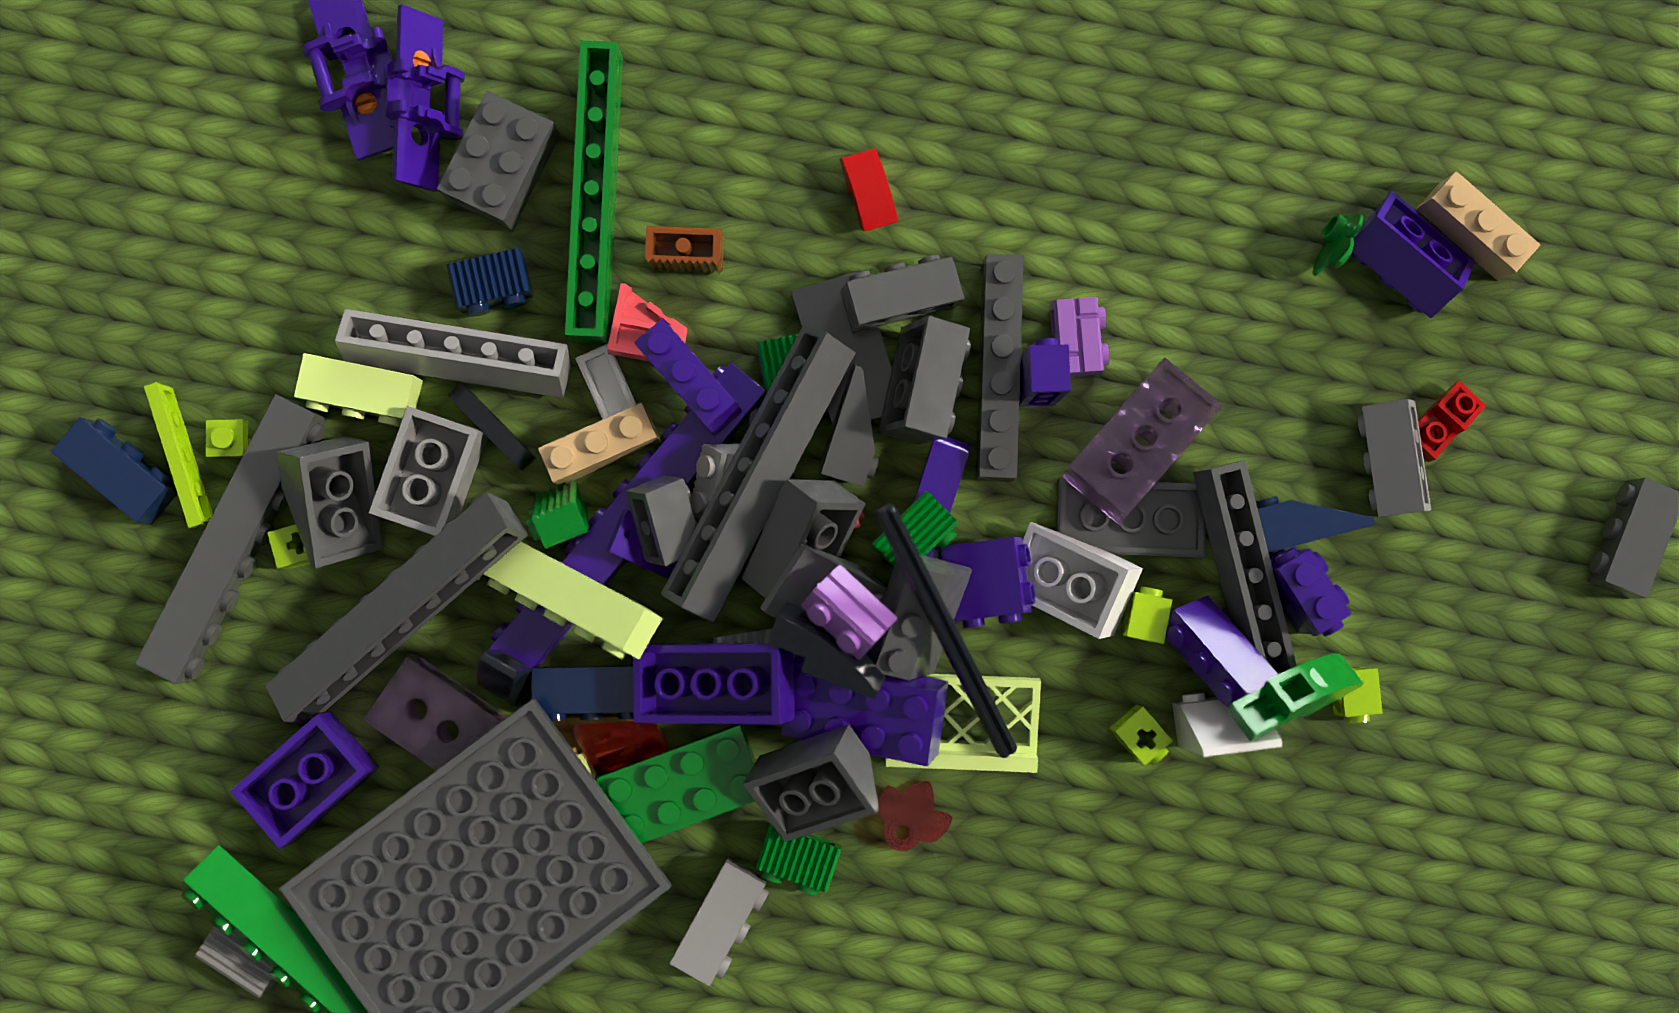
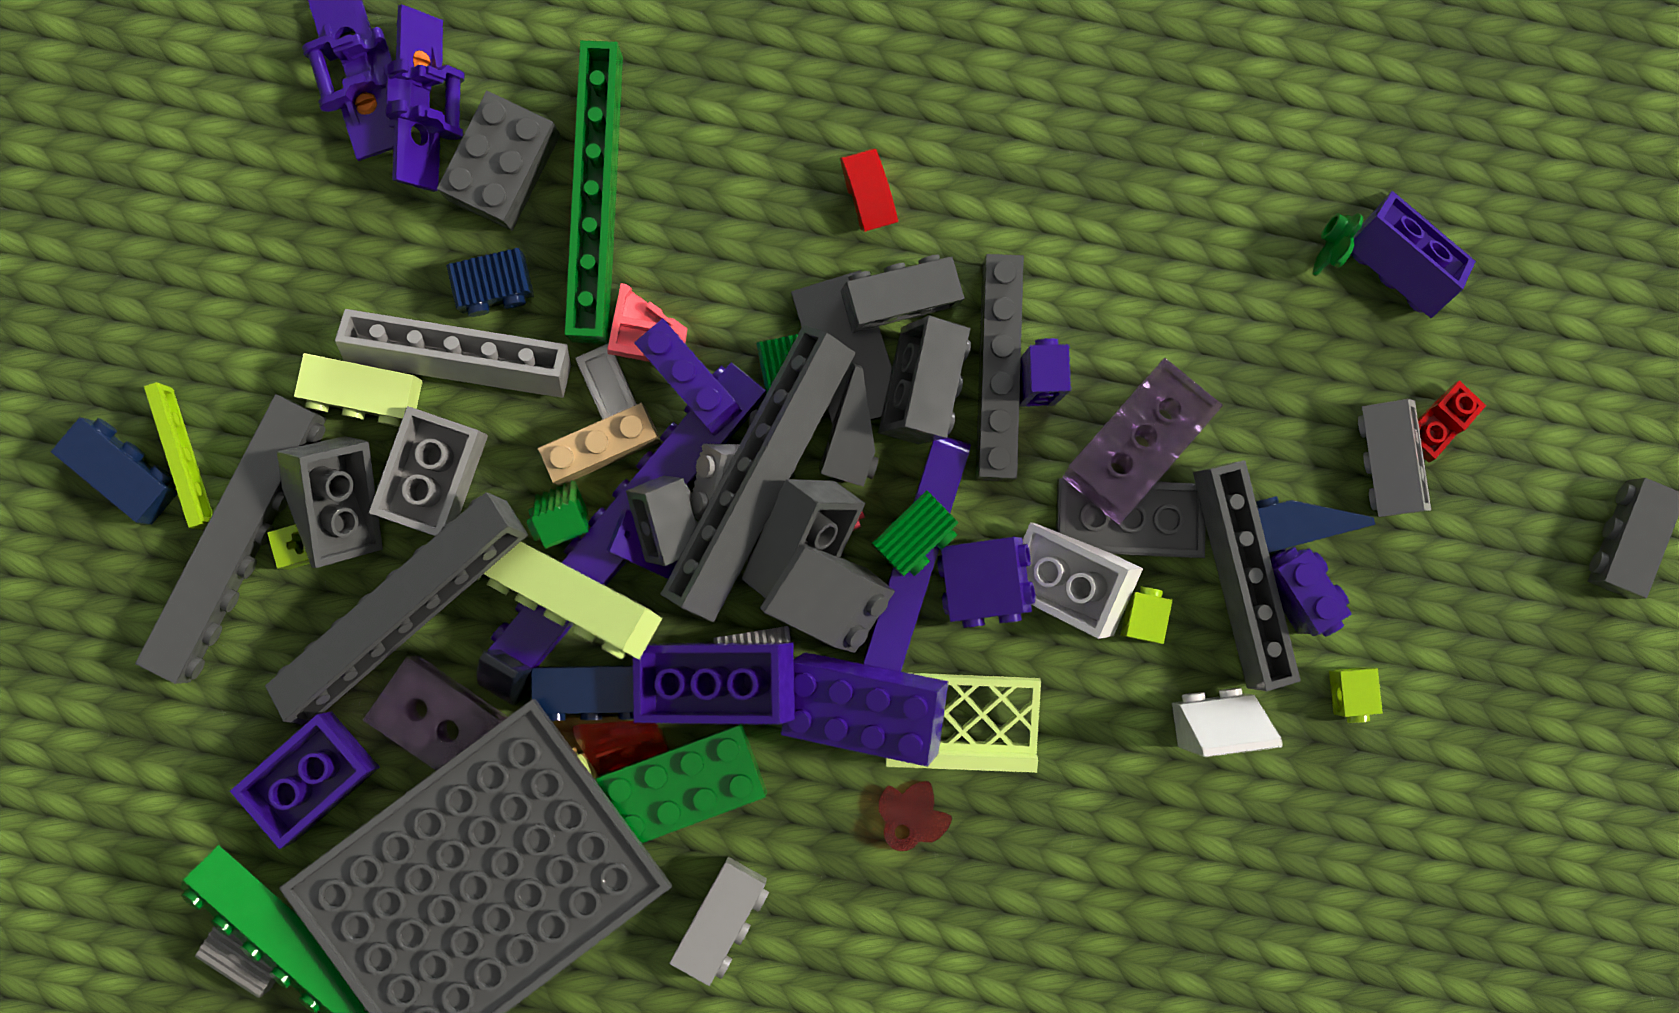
(226, 438): lime plate -> none
(491, 426): black beam -> none
(684, 249): dark orange brick -> none
(801, 860): green brick -> none
(814, 783): dark grey slope -> none
(822, 655): black slope -> none
(848, 612): medium lavender brick -> none
(910, 644): dark grey slope -> none
(945, 629): black axle -> none
(1079, 325): medium lavender brick -> none
(1126, 732): lime brick -> none
(1217, 650): dark purple brick -> none
(1294, 694): green slope -> none
(1478, 226): tan brick -> none

